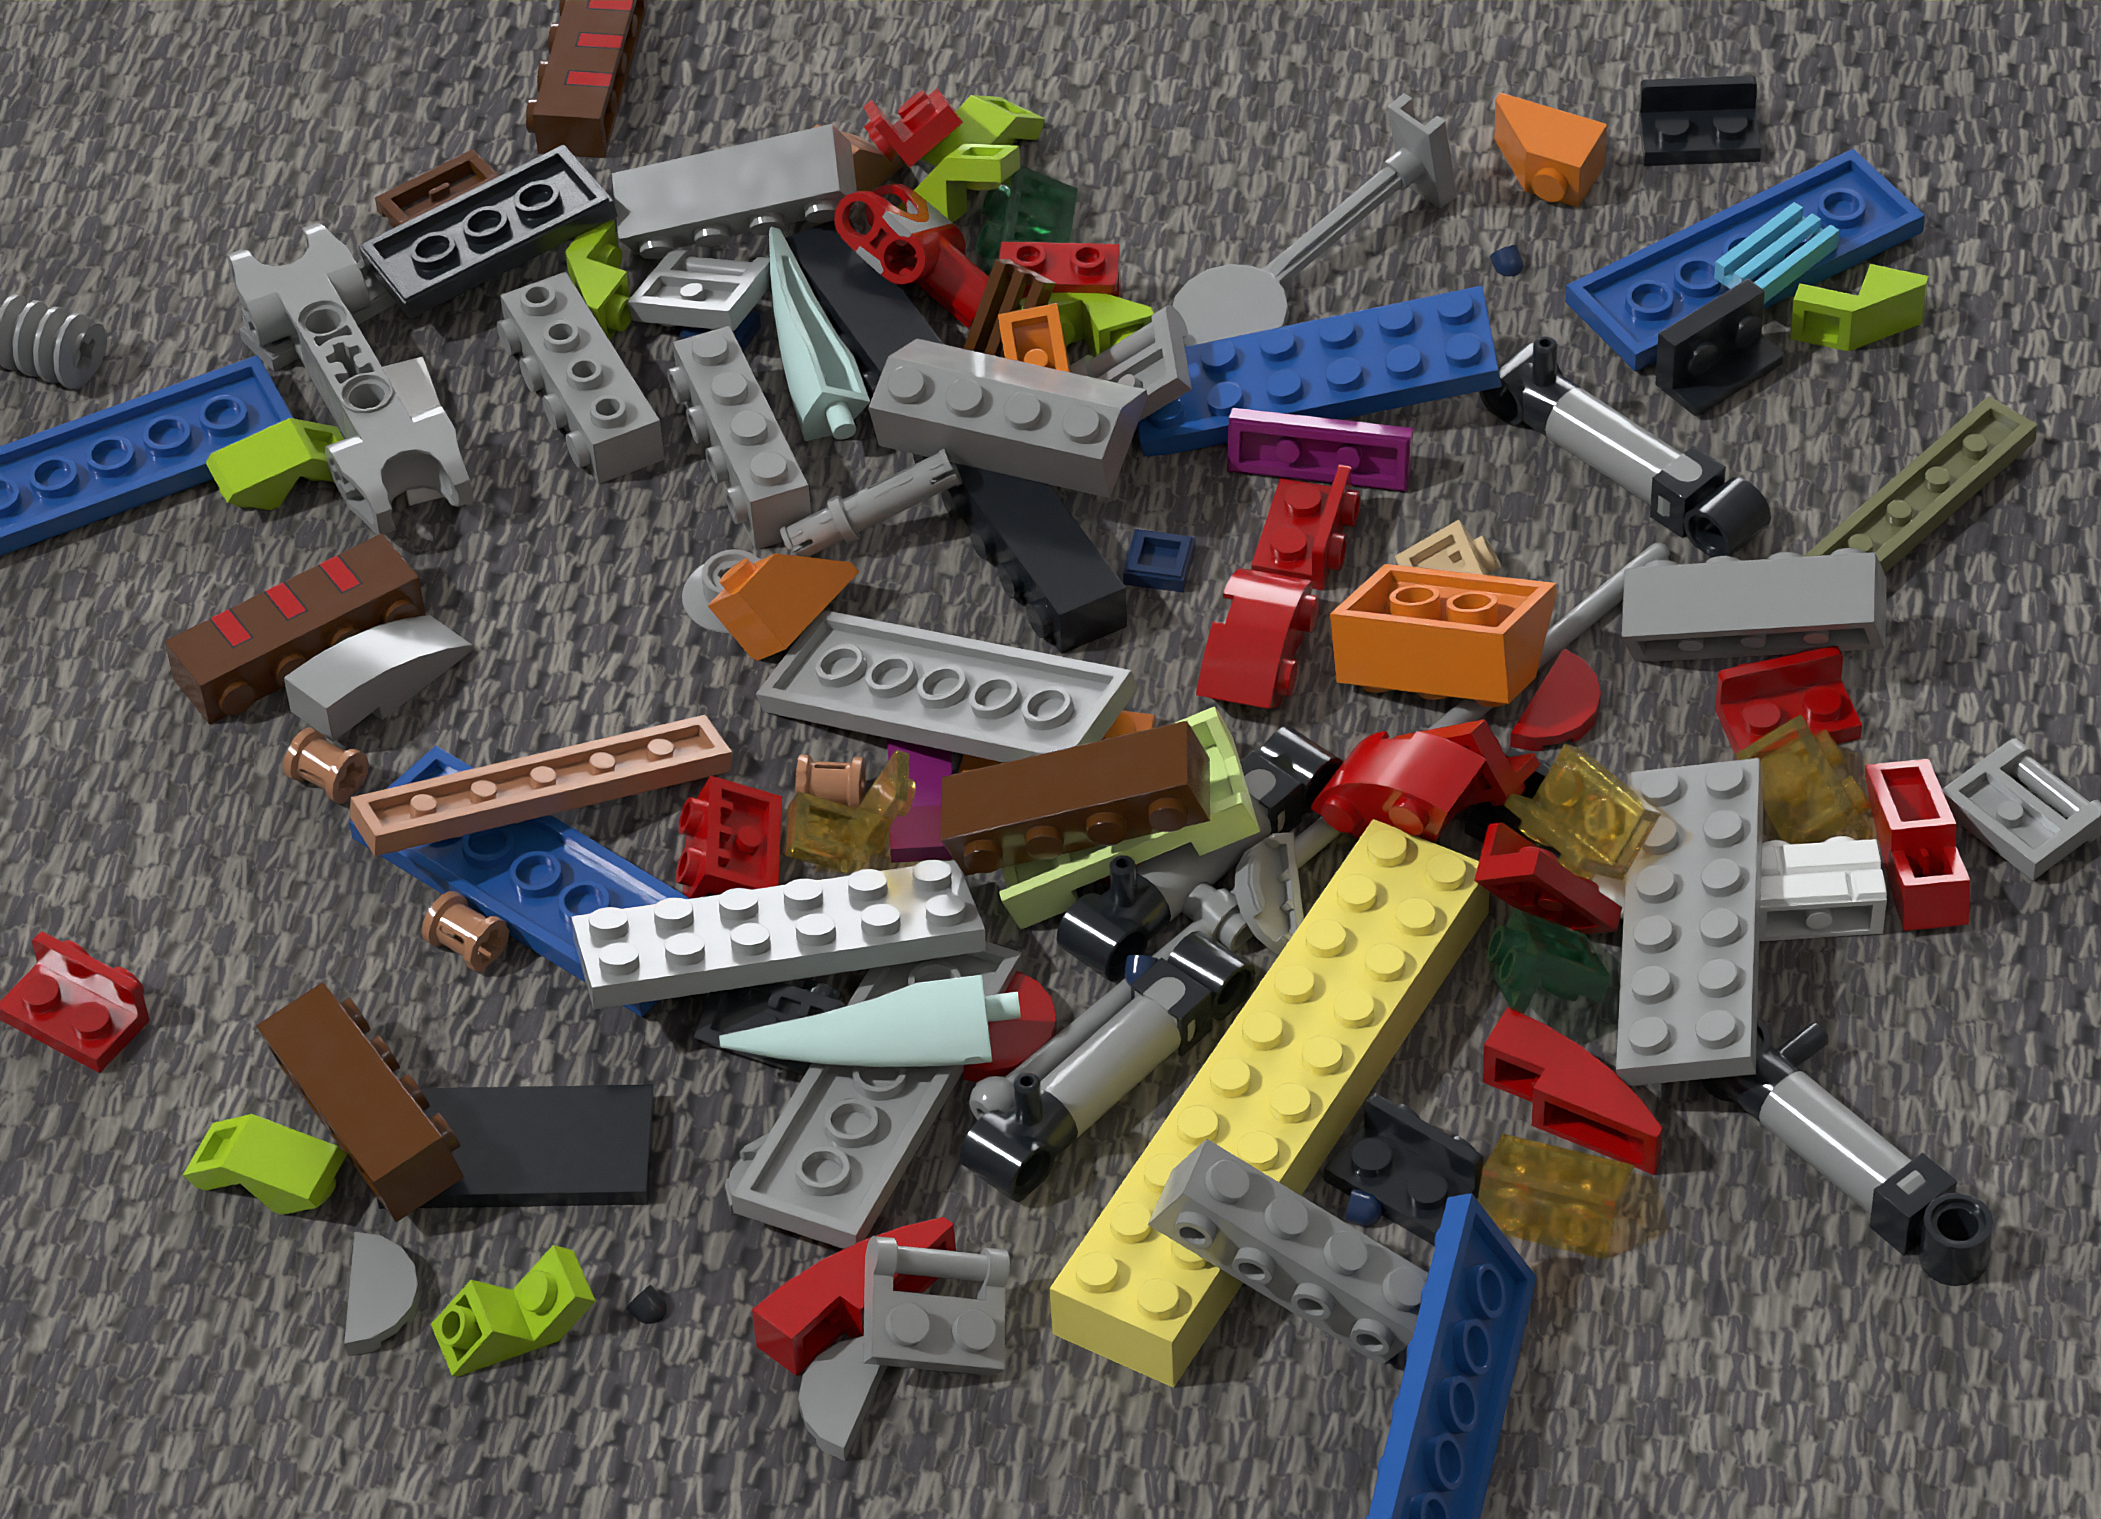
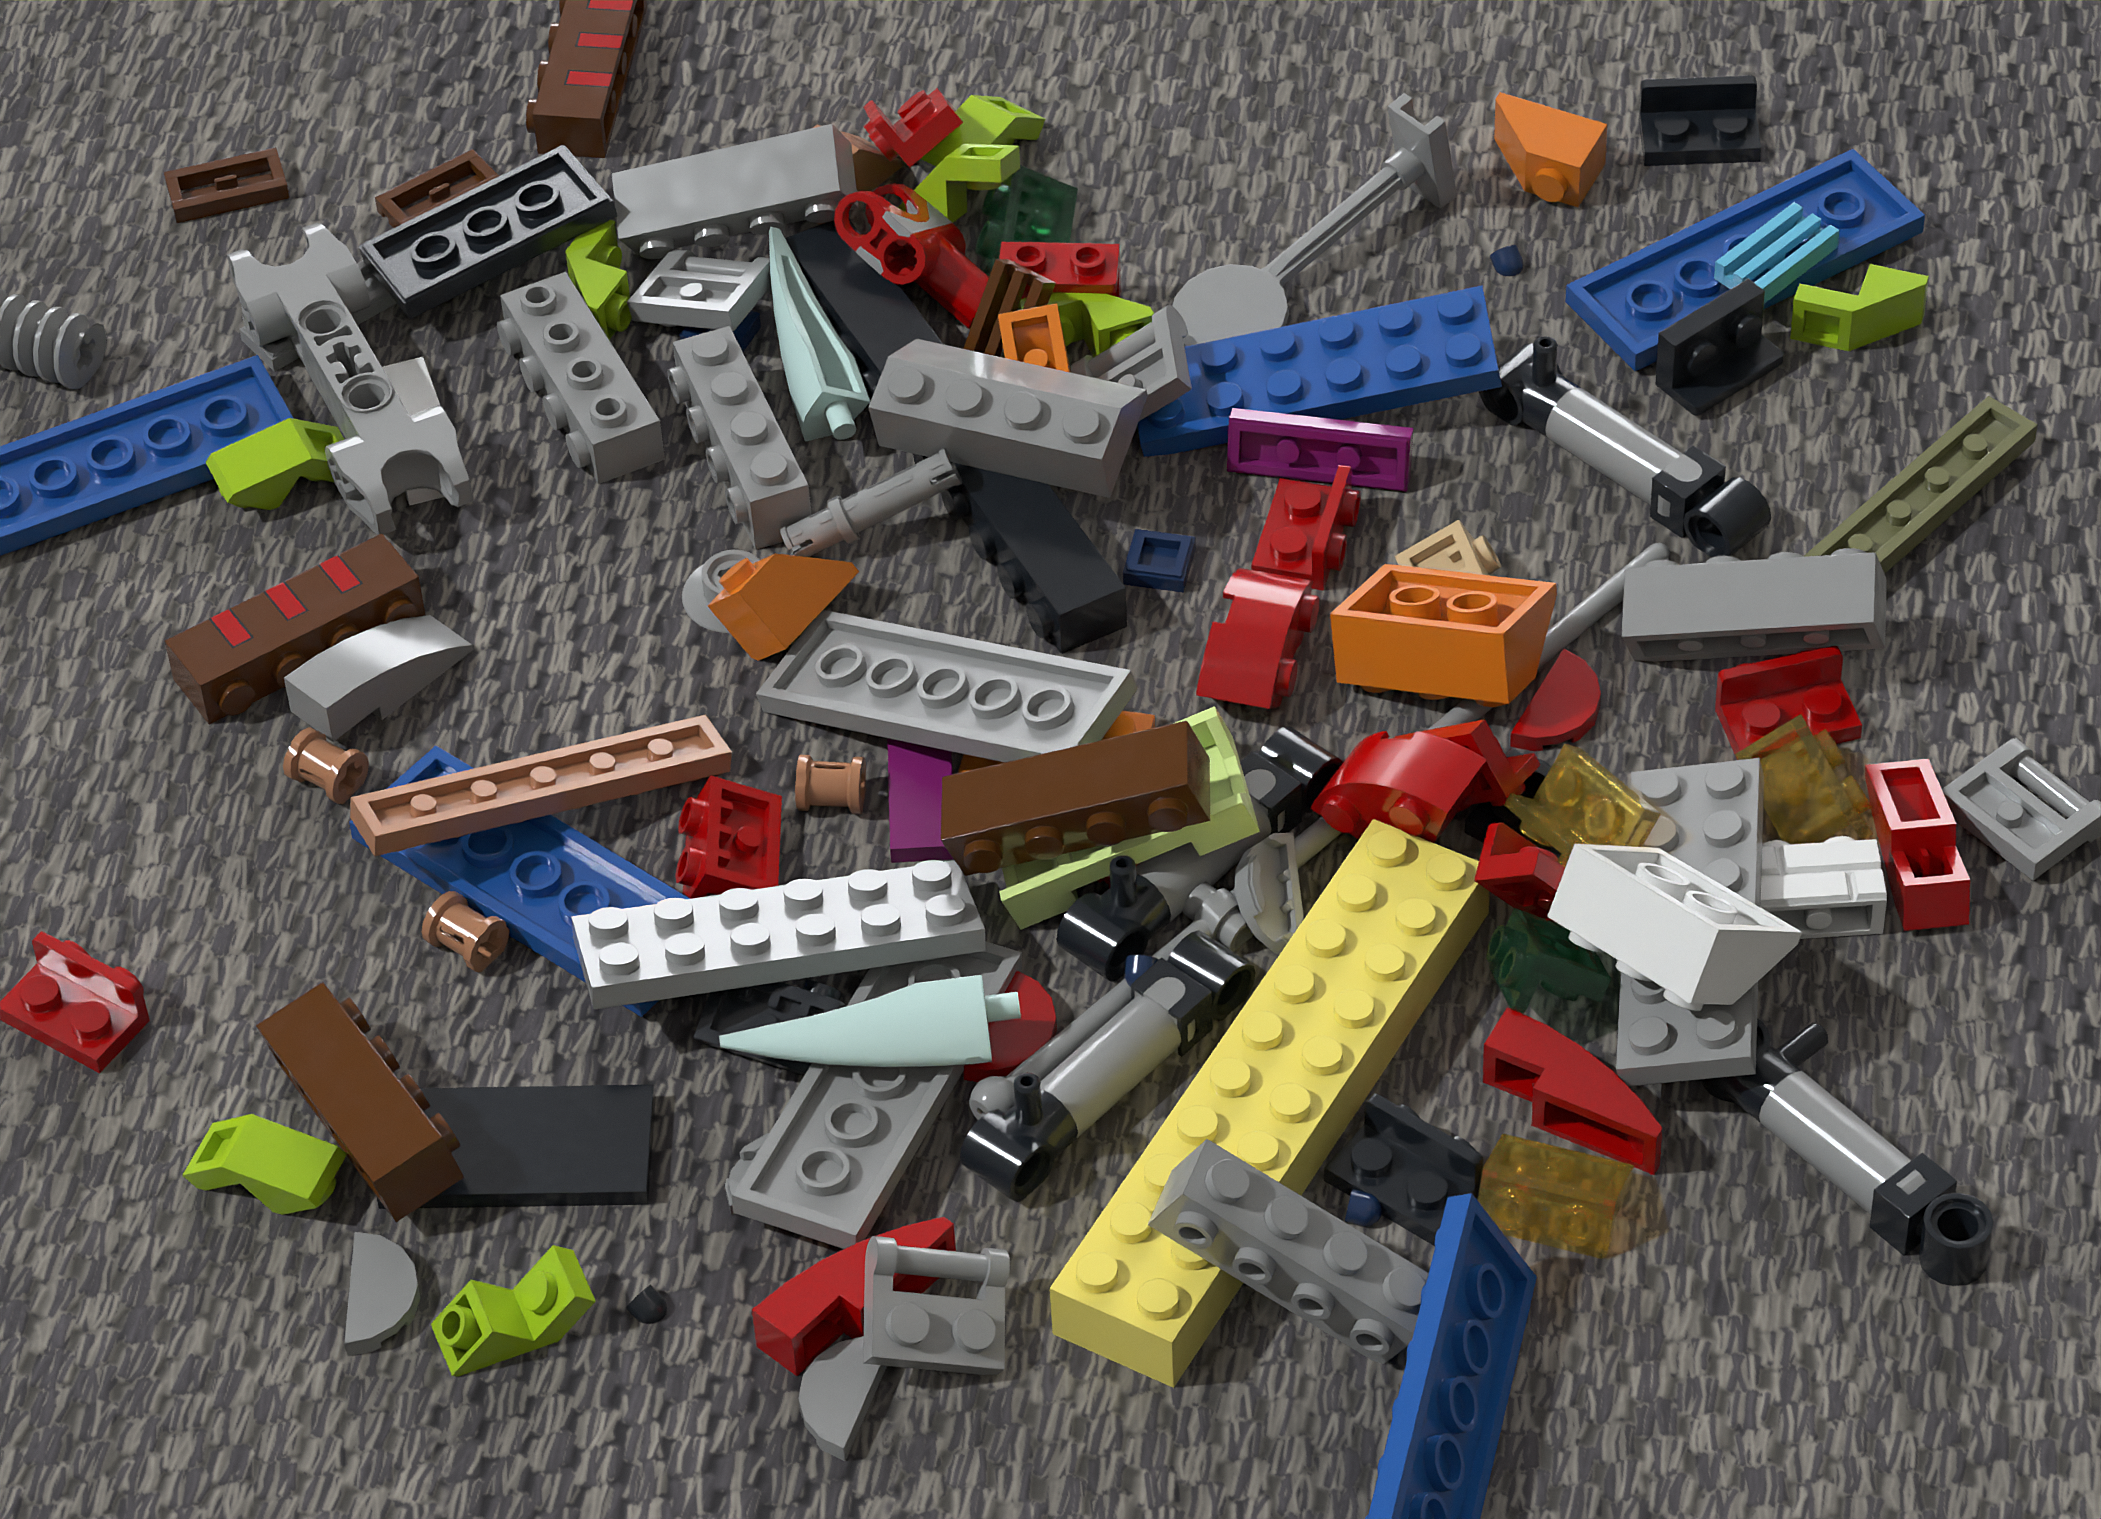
(228, 192): none -> reddish brown tile
(848, 836): clear yellow bracket -> none
(1668, 923): none -> white slope

